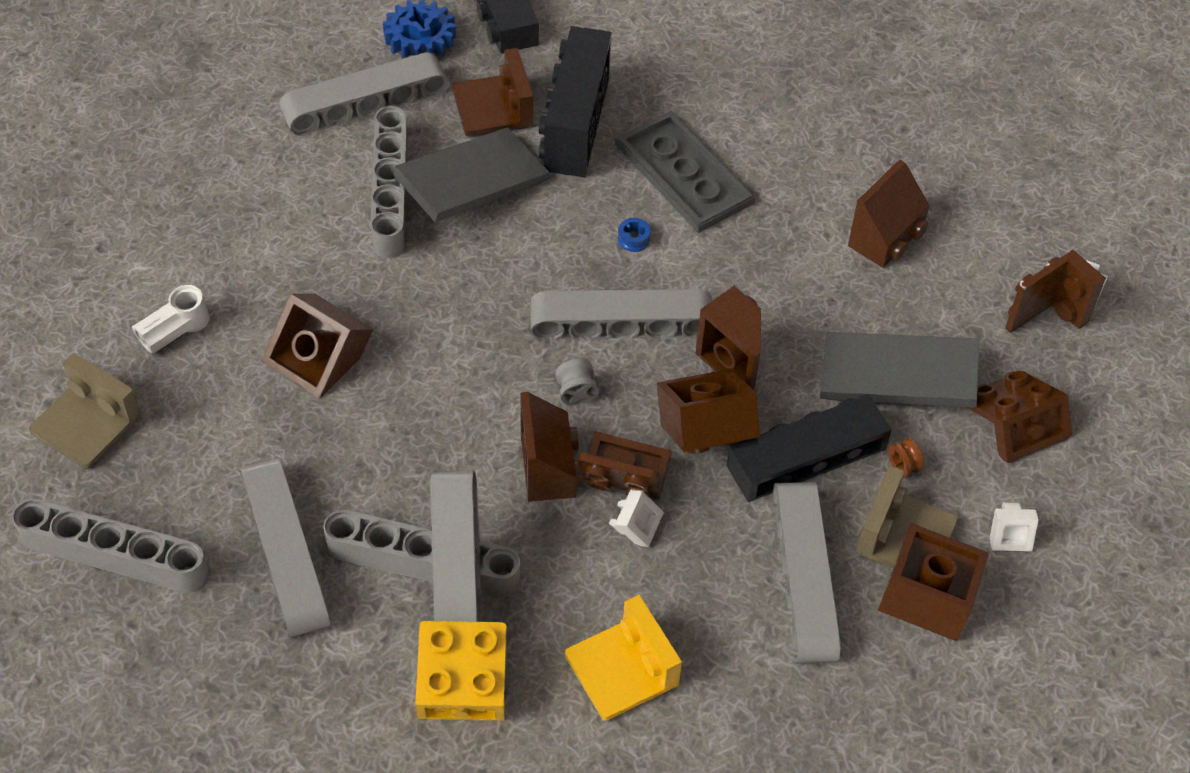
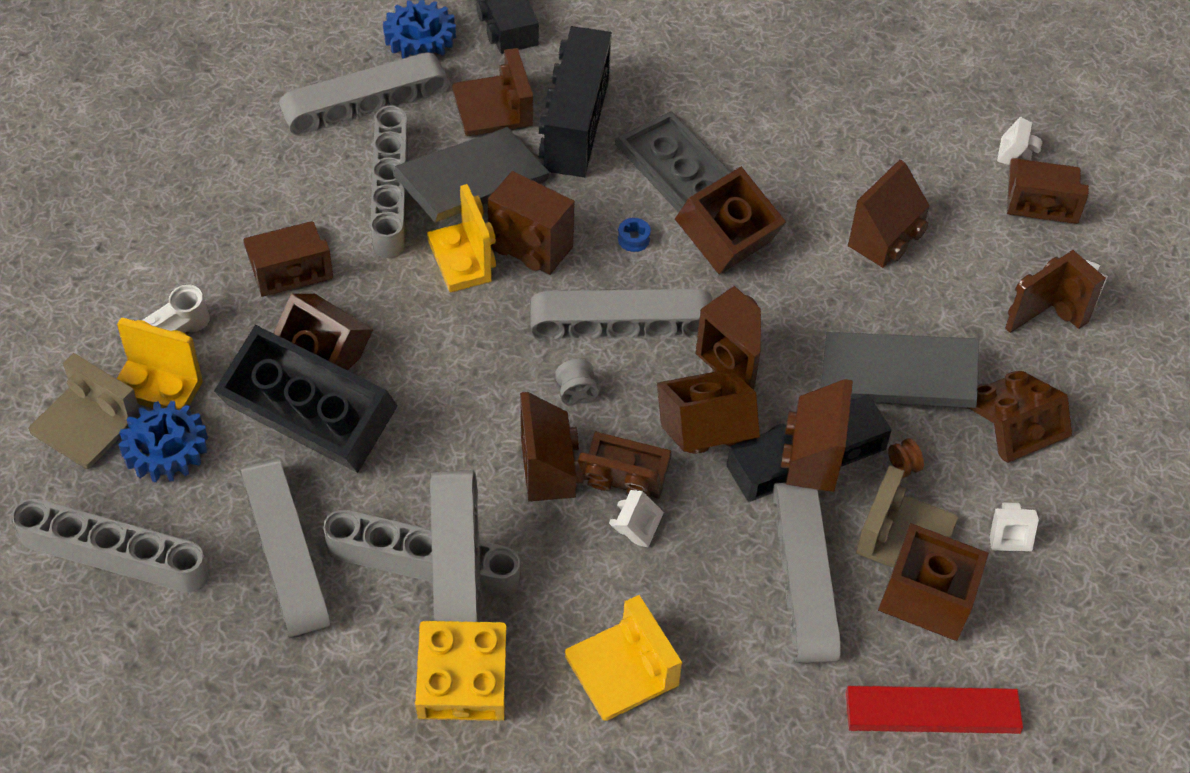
(159, 364): none -> yellow bracket
(165, 439): none -> blue gear
(288, 258): none -> reddish brown bracket
(306, 398): none -> black brick
(465, 248): none -> yellow bracket
(531, 222): none -> reddish brown brick
(730, 220): none -> reddish brown brick
(818, 437): none -> reddish brown slope
(933, 709): none -> red tile
(1018, 141): none -> white tile
(1046, 191): none -> reddish brown bracket

